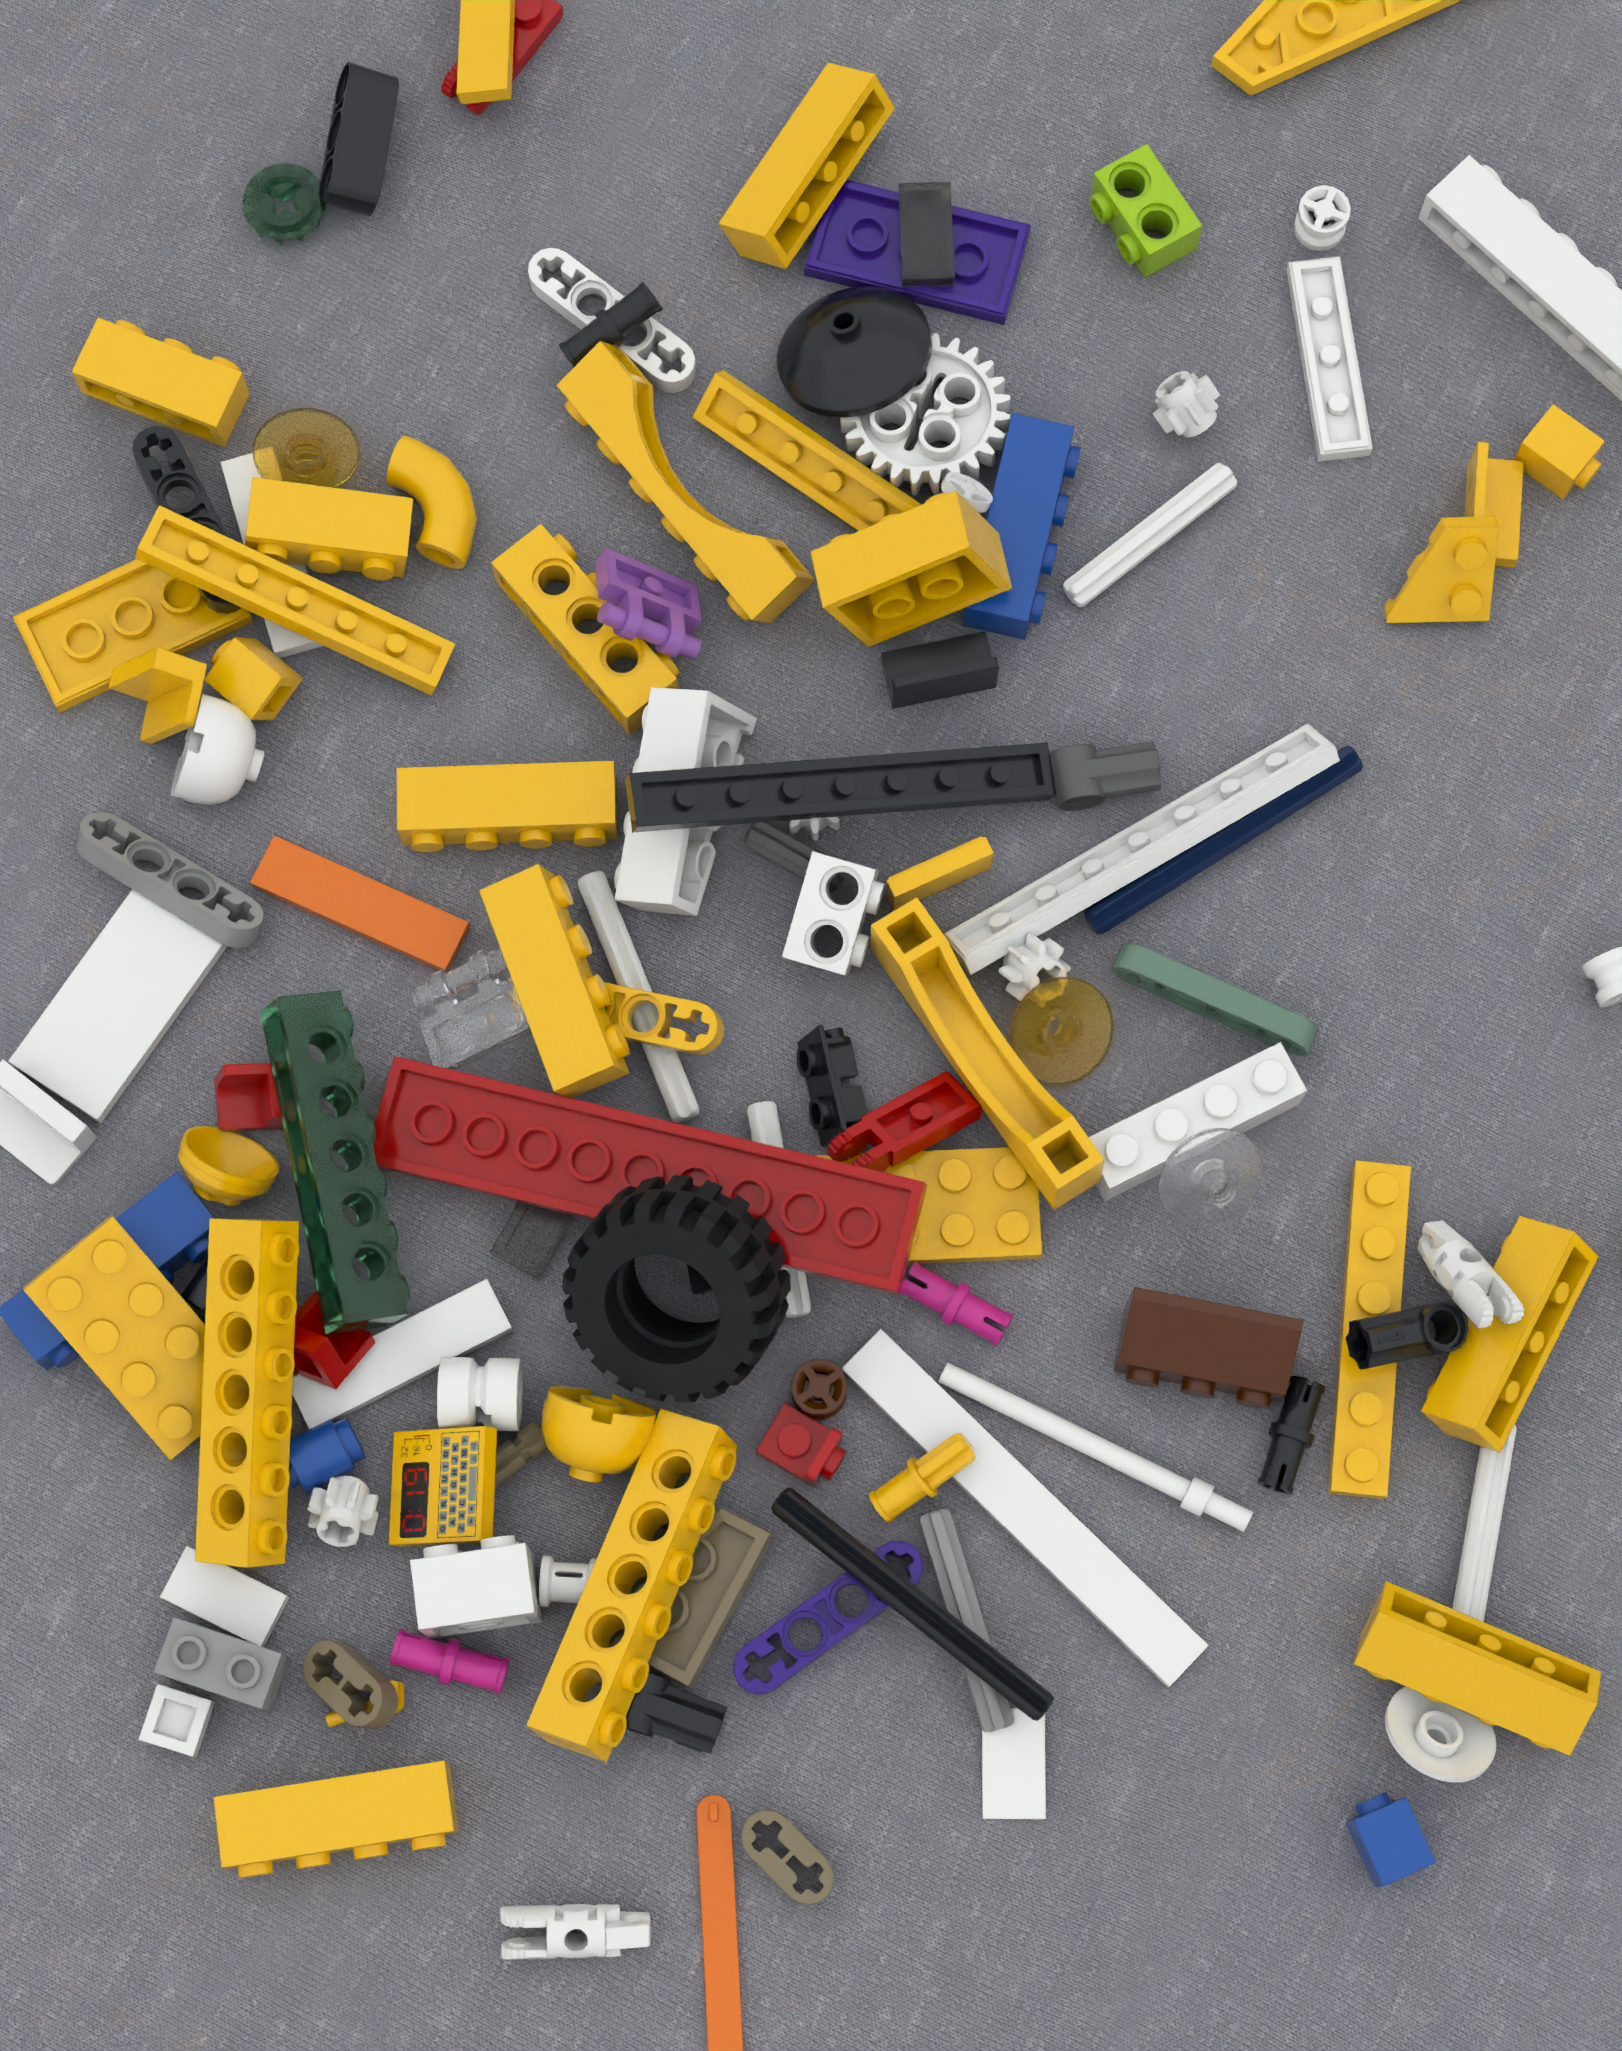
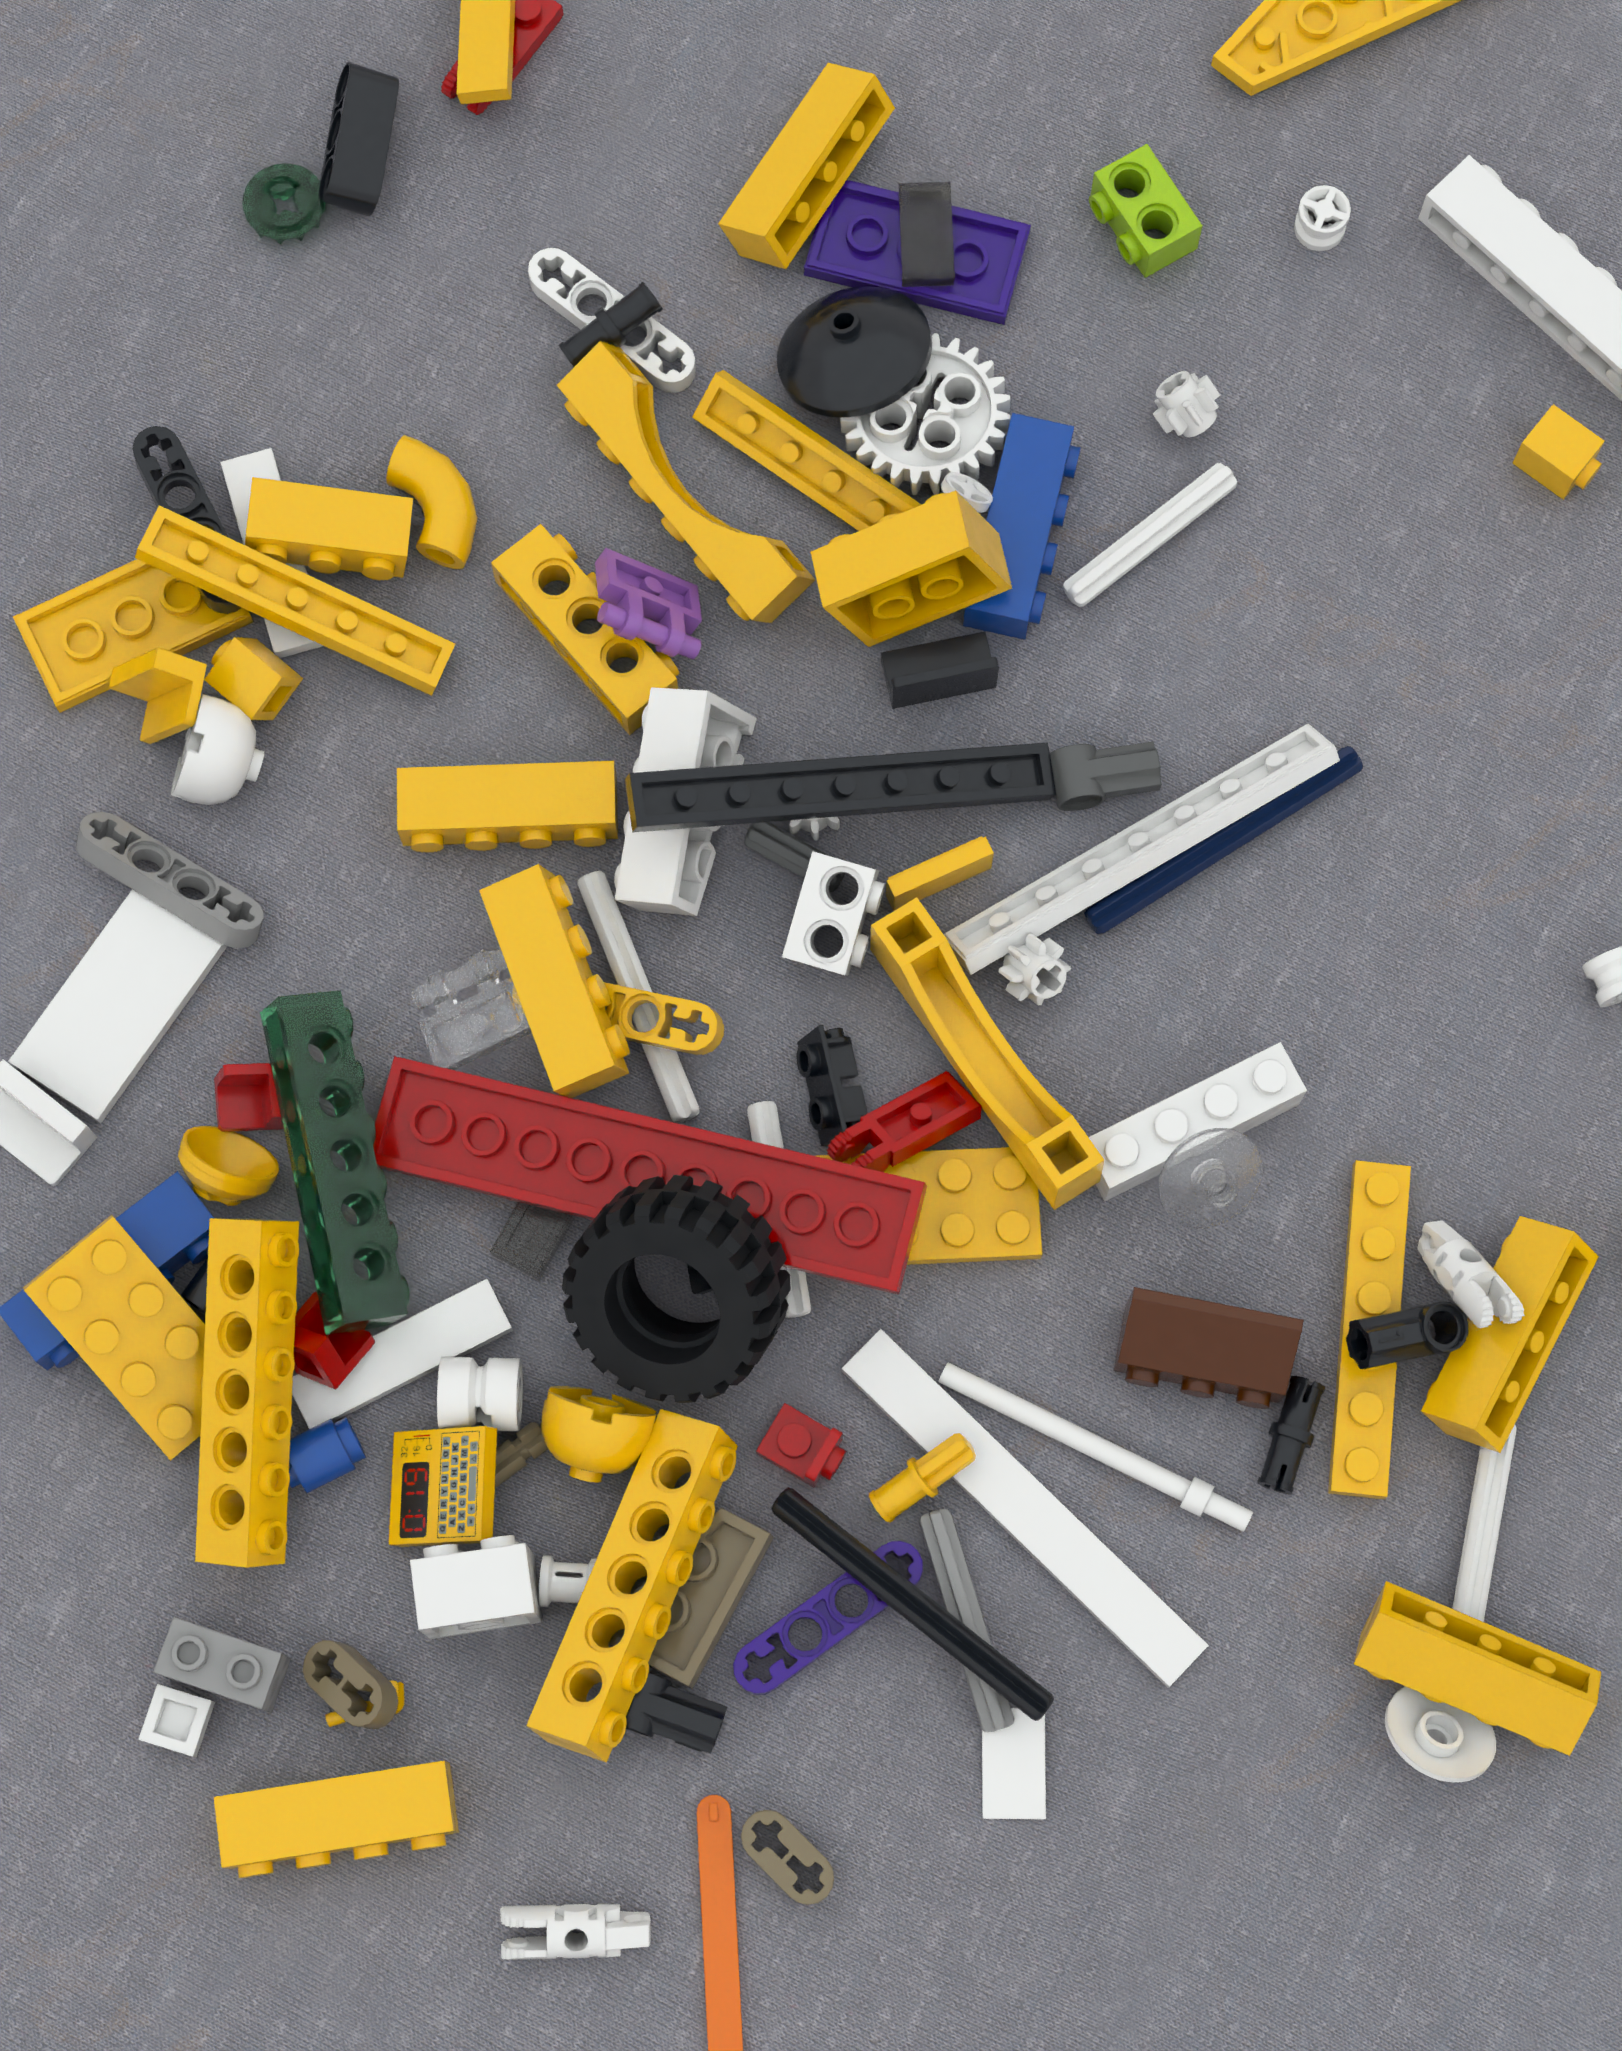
(161, 381): yellow brick -> none
(225, 1598): white tile -> none
(306, 436): clear yellow dish -> none
(343, 1511): white gear -> none
(360, 904): orange tile -> none
(449, 1661): dark pink pin -> none
(816, 1380): reddish brown wheel -> none
(956, 1303): dark pink pin -> none
(1082, 1035): clear yellow dish -> none
(1214, 999): sand green beam -> none
(1329, 359): white tile -> none
(1389, 1839): blue brick -> none
(1451, 575): yellow wing -> none
(1496, 490): yellow panel -> none

